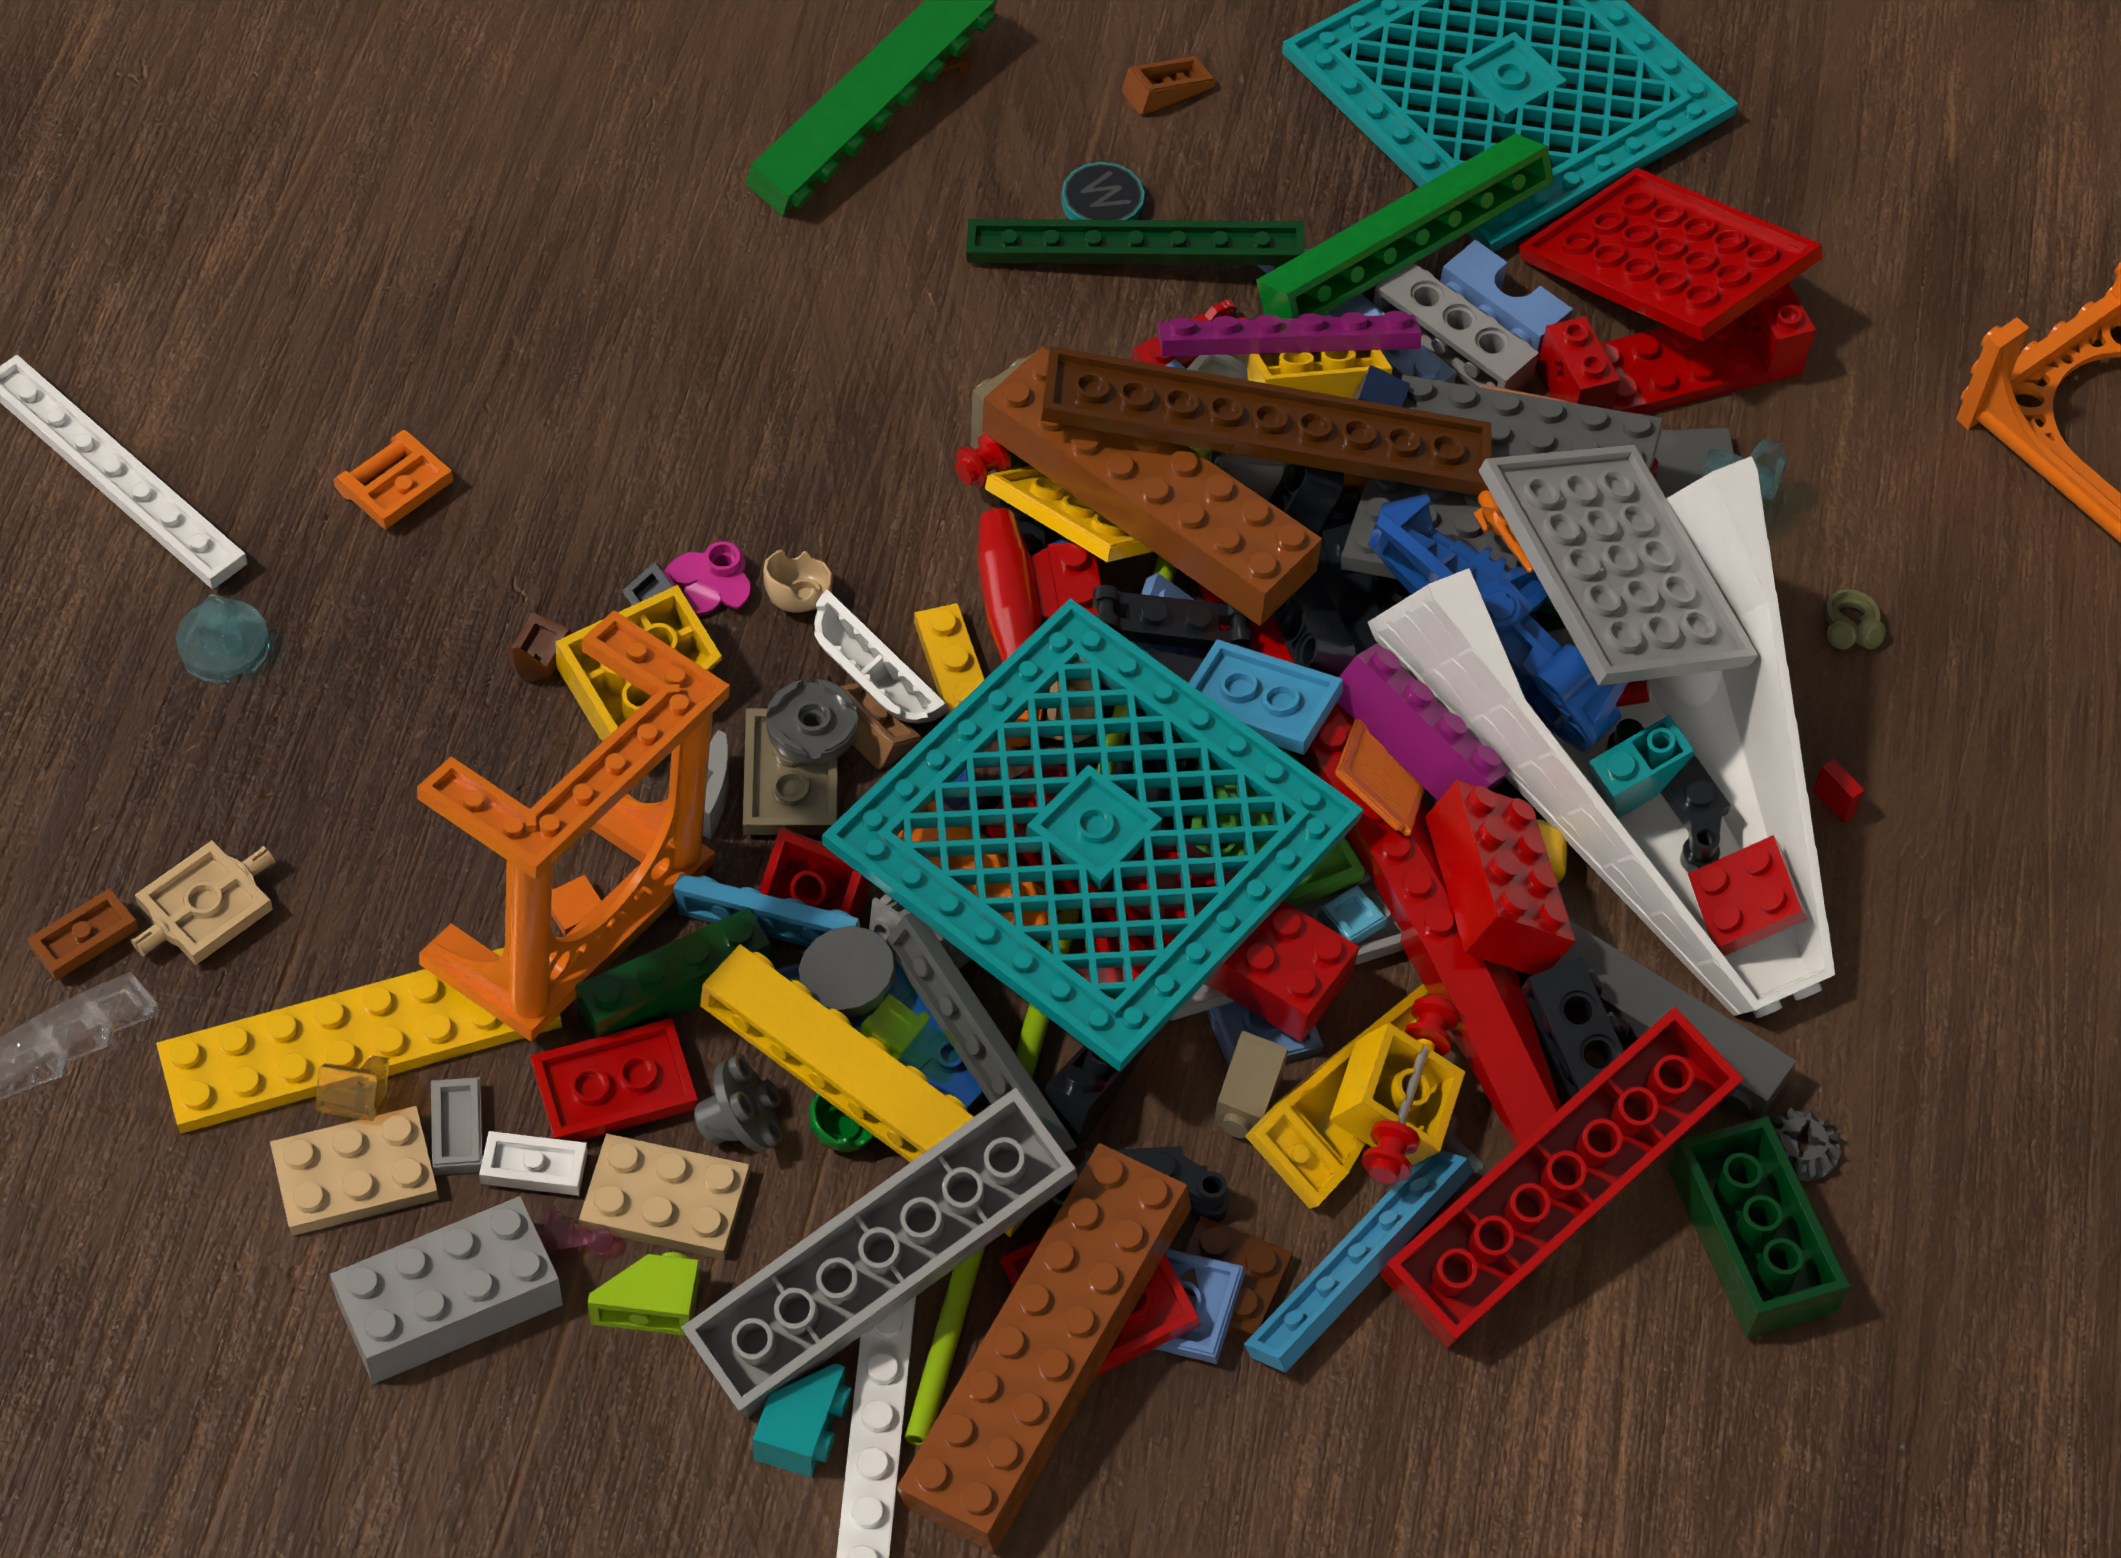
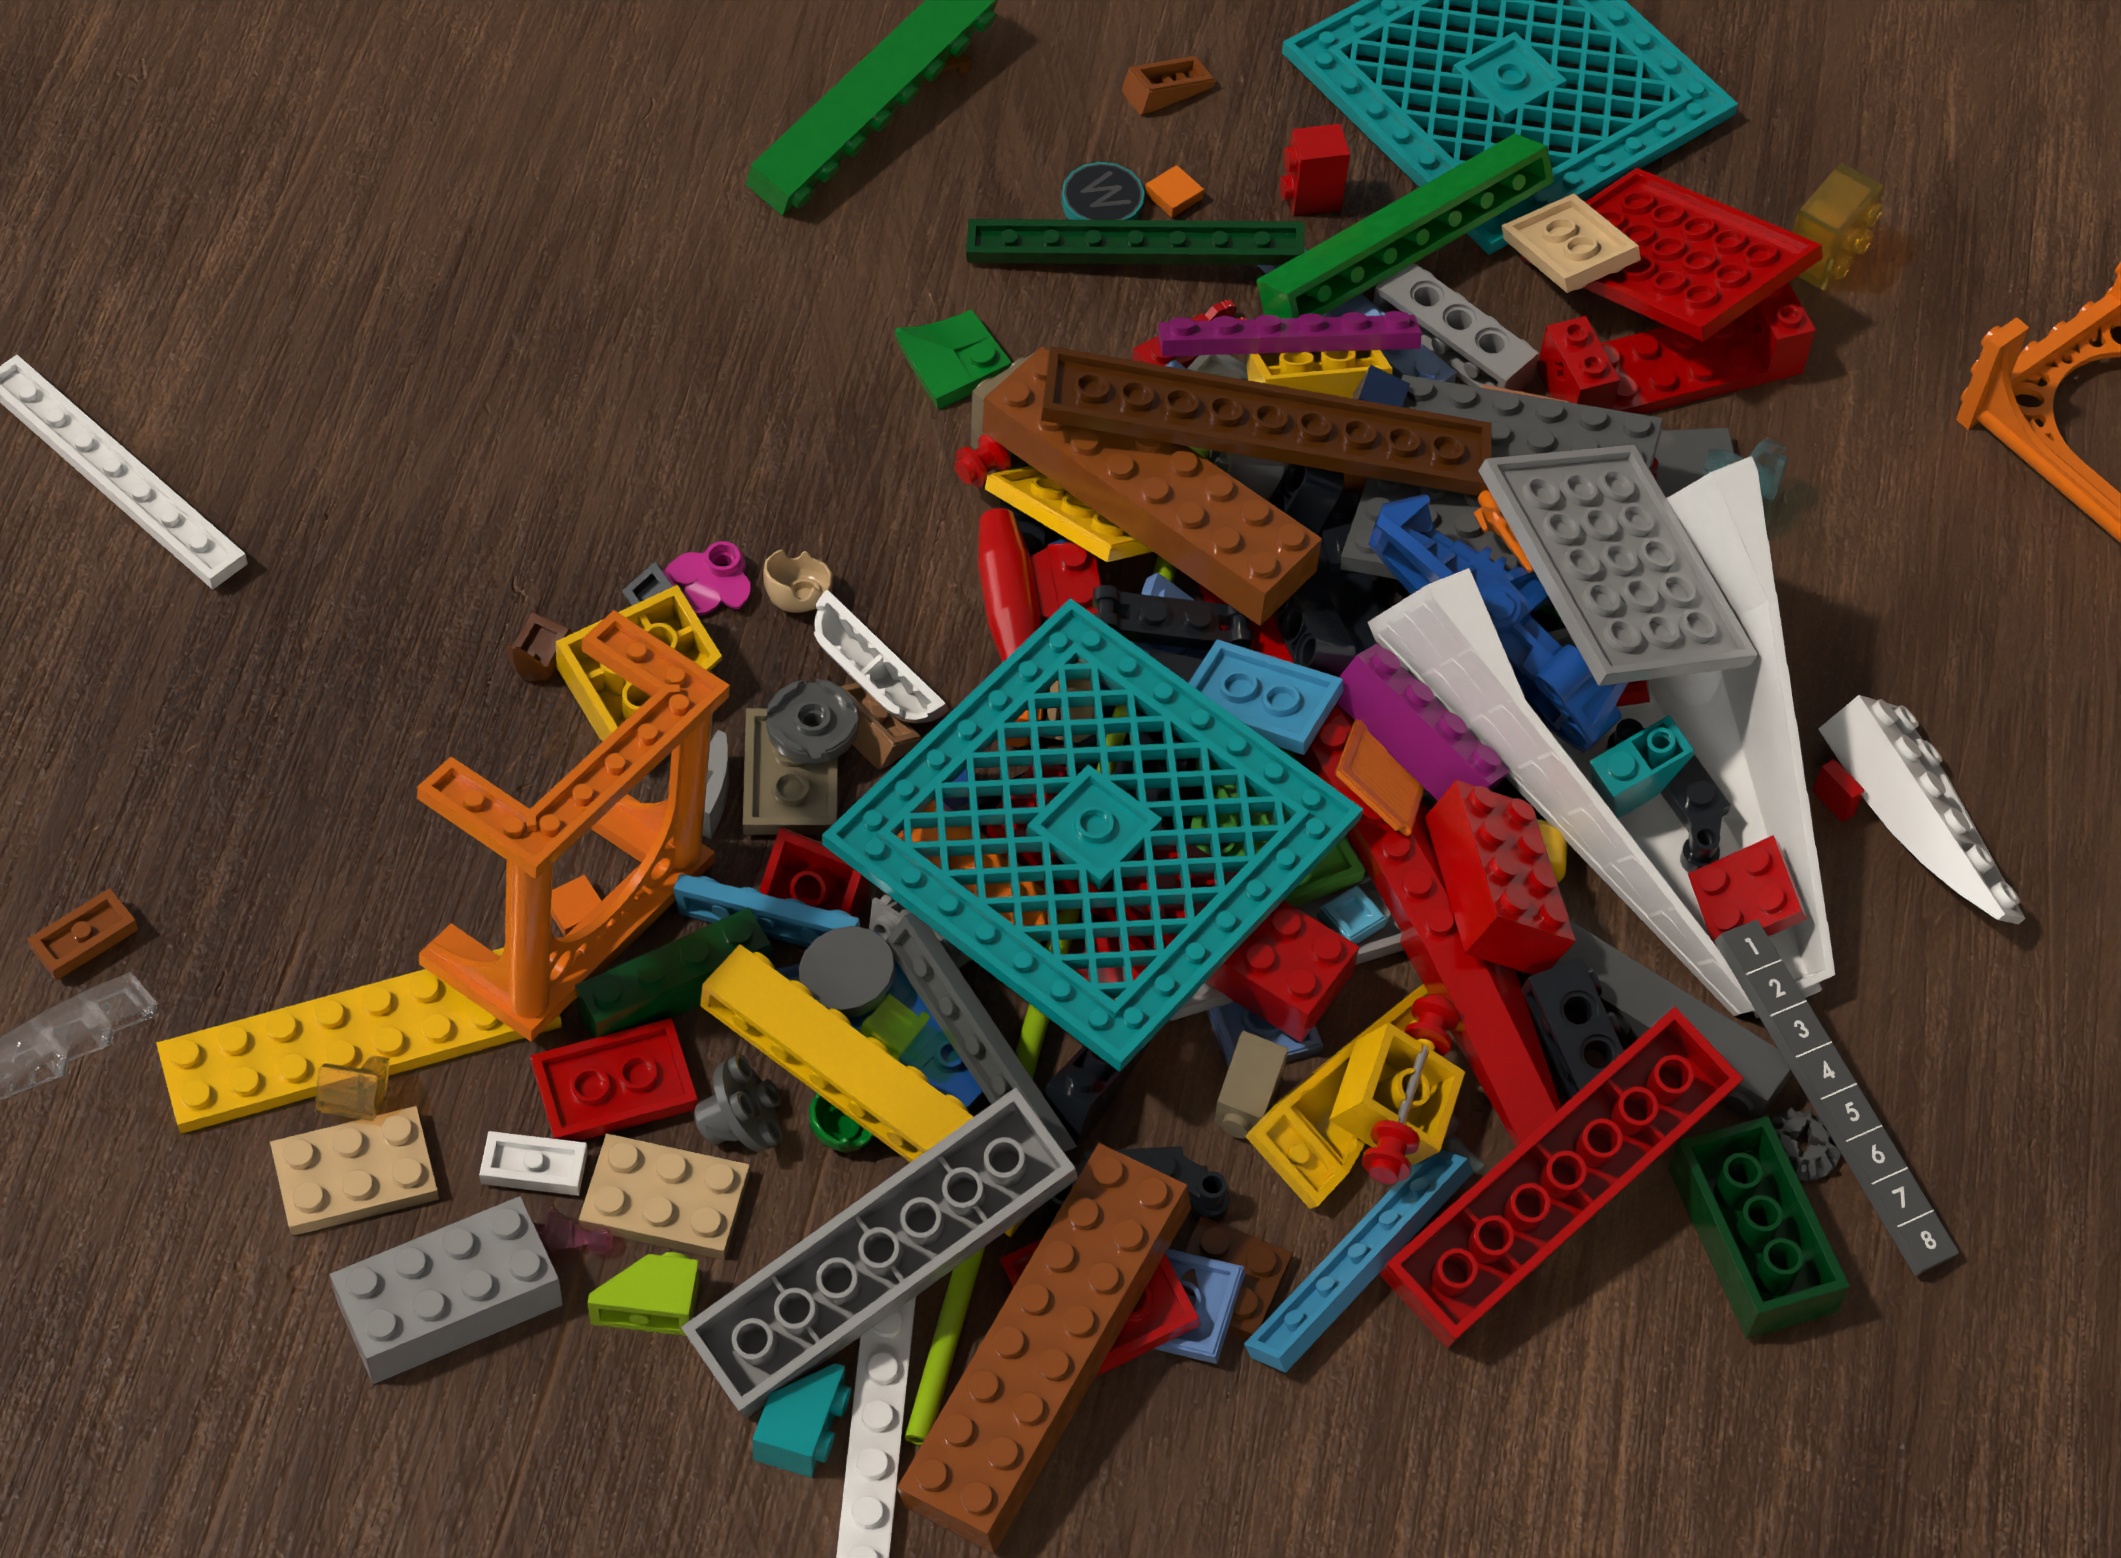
(203, 902): tan plate -> none
(222, 639): clear light blue tile -> none
(400, 487): orange plate -> none
(456, 1126): light grey tile -> none
(948, 653): yellow plate -> none
(952, 356): none -> green plate
(1174, 191): none -> orange tile
(1315, 170): none -> red brick
(1480, 277): medium blue arch -> none
(1571, 243): none -> tan plate
(1836, 1097): none -> dark grey tile
(1839, 220): none -> clear yellow brick
(1843, 631): olive piece -> none
(1918, 800): none -> white wedge

